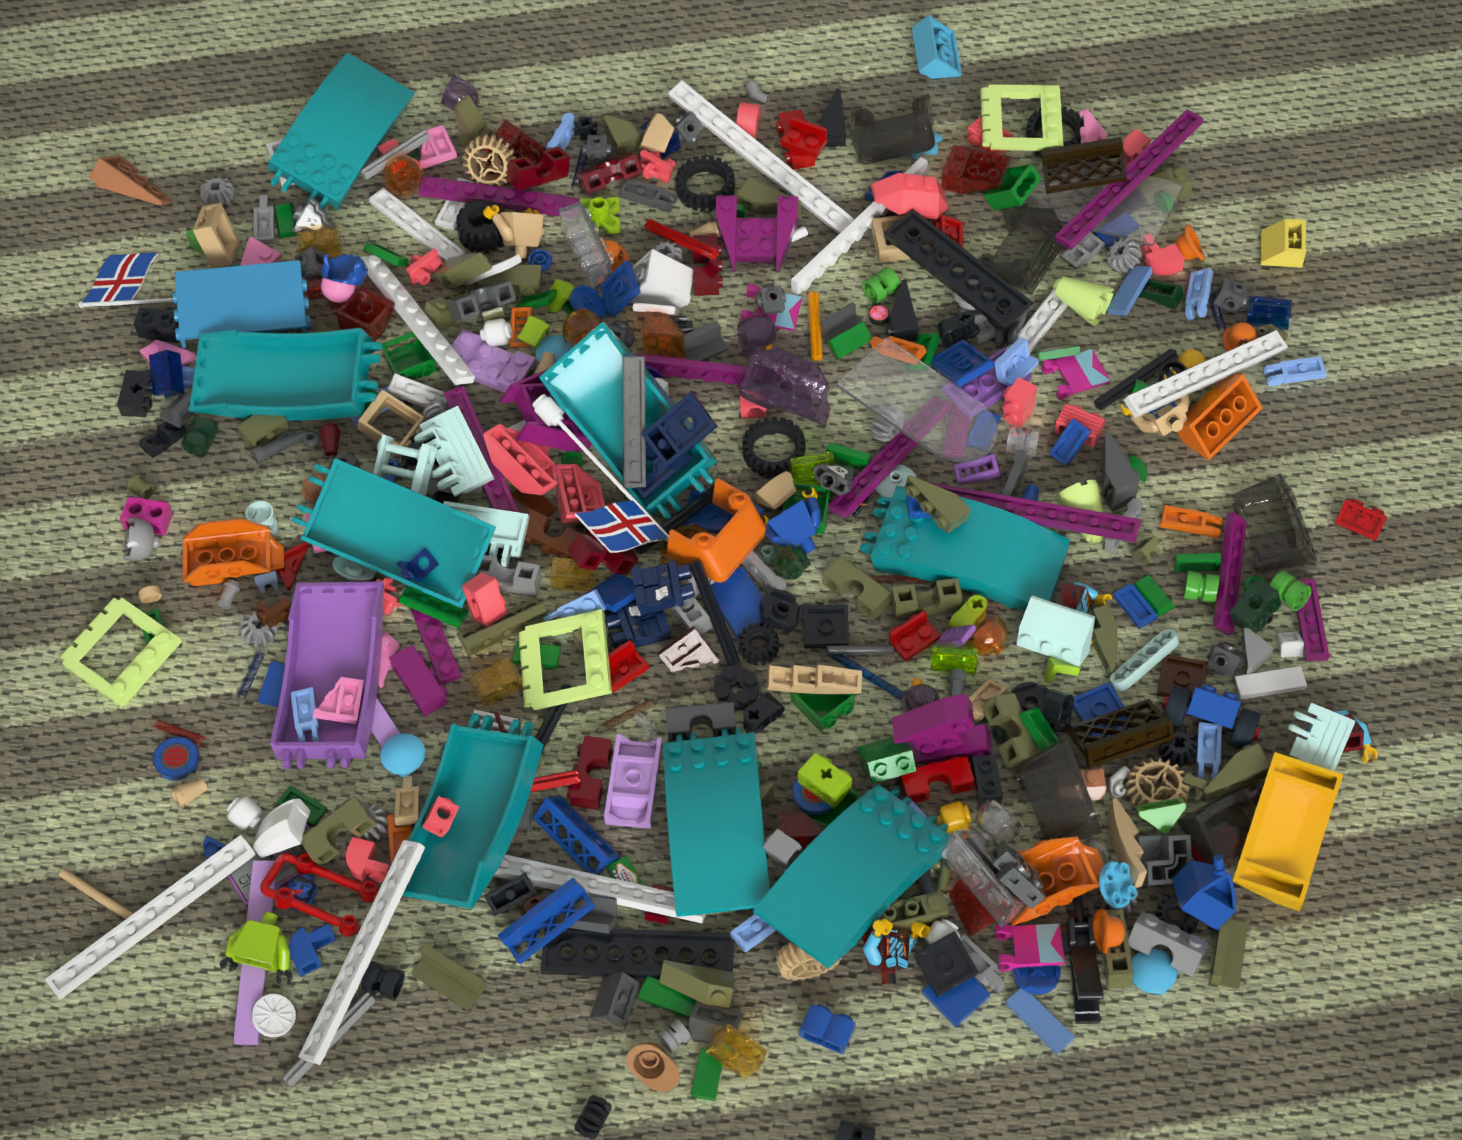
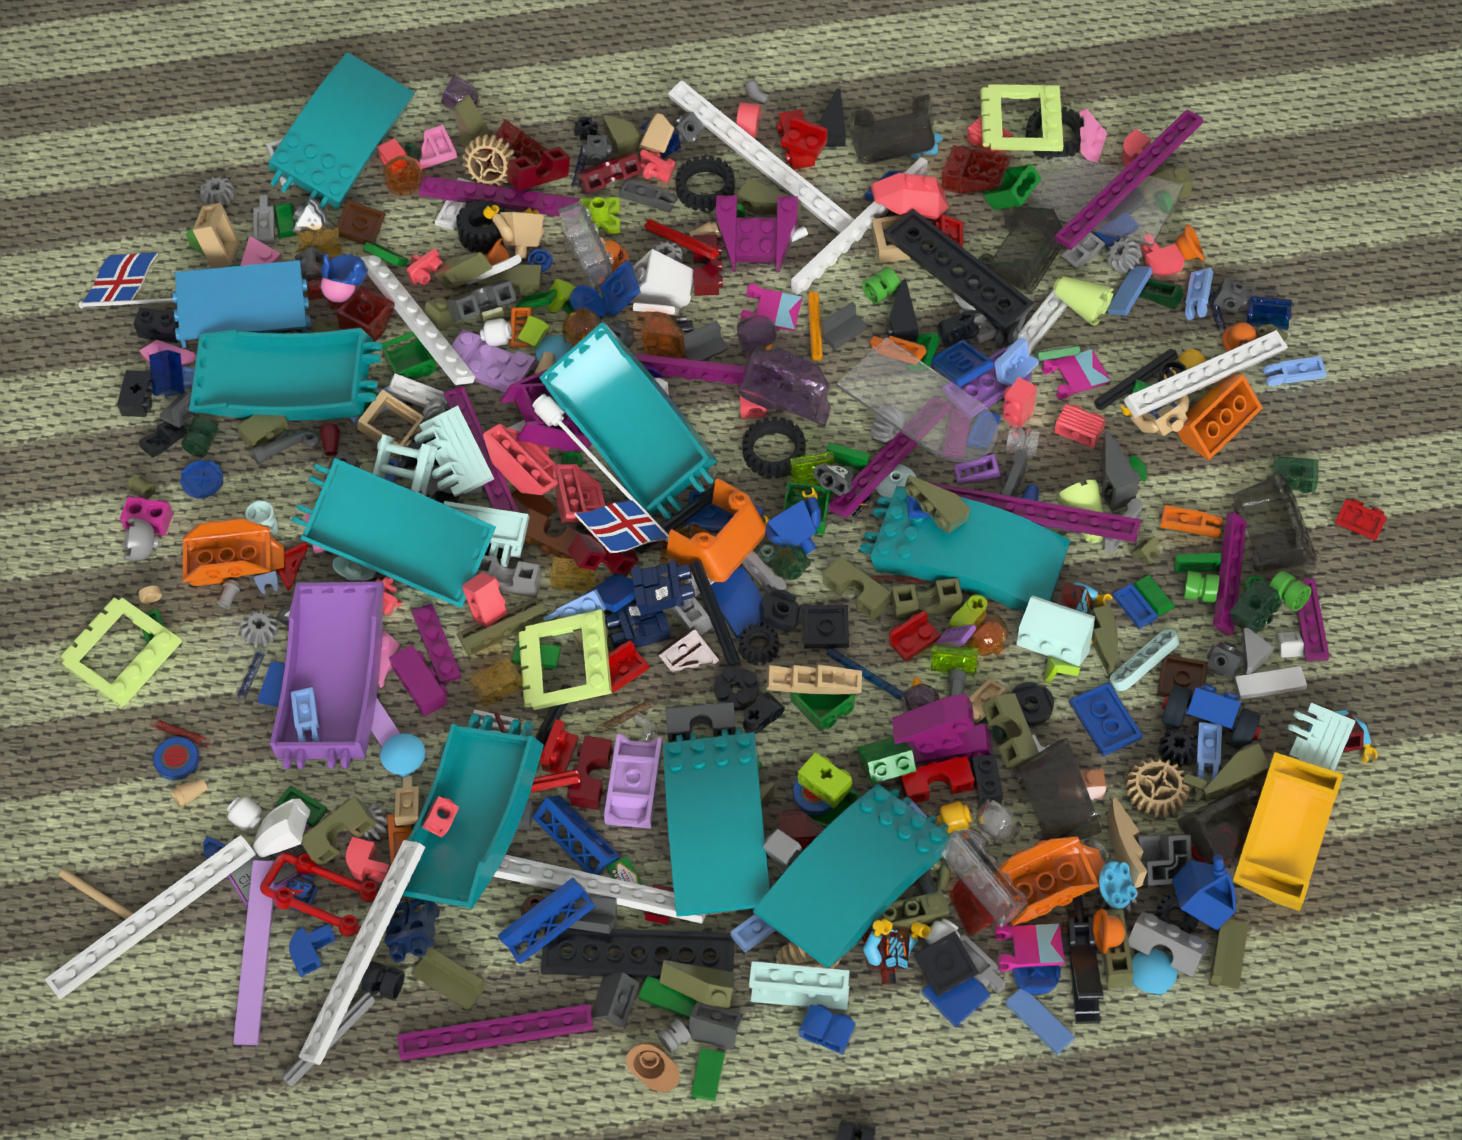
(121, 177): nougat wedge -> none
(201, 479): none -> blue tile
(259, 946): lime torso -> none
(273, 1015): white wheel -> none
(275, 614): reddish brown bracket -> none
(311, 490): nougat head -> none
(342, 702): bright pink wing -> none
(360, 223): none -> reddish brown tile
(402, 149): light grey axle -> none
(411, 569): clear blue bracket -> none
(411, 930): none -> dark blue hips
(414, 224): white tile -> none
(433, 607): green tile -> none
(495, 1032): none -> magenta plate
(497, 253): none -> orange hat
(510, 894): black slope -> none
(558, 749): none -> red bracket
(564, 133): light blue hinge -> none
(593, 1117): black gear -> none
(633, 421): tile -> none
(670, 443): dark blue bracket -> none
(736, 1051): clear yellow brick -> none
(767, 305): dark grey brick -> none
(775, 491): tan slope -> none
(799, 985): none -> light aqua fence
(849, 340): green tile -> none
(860, 649): dark grey bar -> none
(878, 315): tile -> none
(936, 49): medium azure slope -> none
(1017, 874): dark grey piece -> none
(1038, 728): green tile -> none
(1058, 709): black piece -> none
(1070, 442): blue tile -> none
(1083, 154): dark brown fence -> none
(1116, 782): white arm -> none
(1124, 741): dark brown fence -> none
(1162, 813): slope -> none
(1284, 243): light yellow slope -> none
(1304, 469): none -> clear green brick

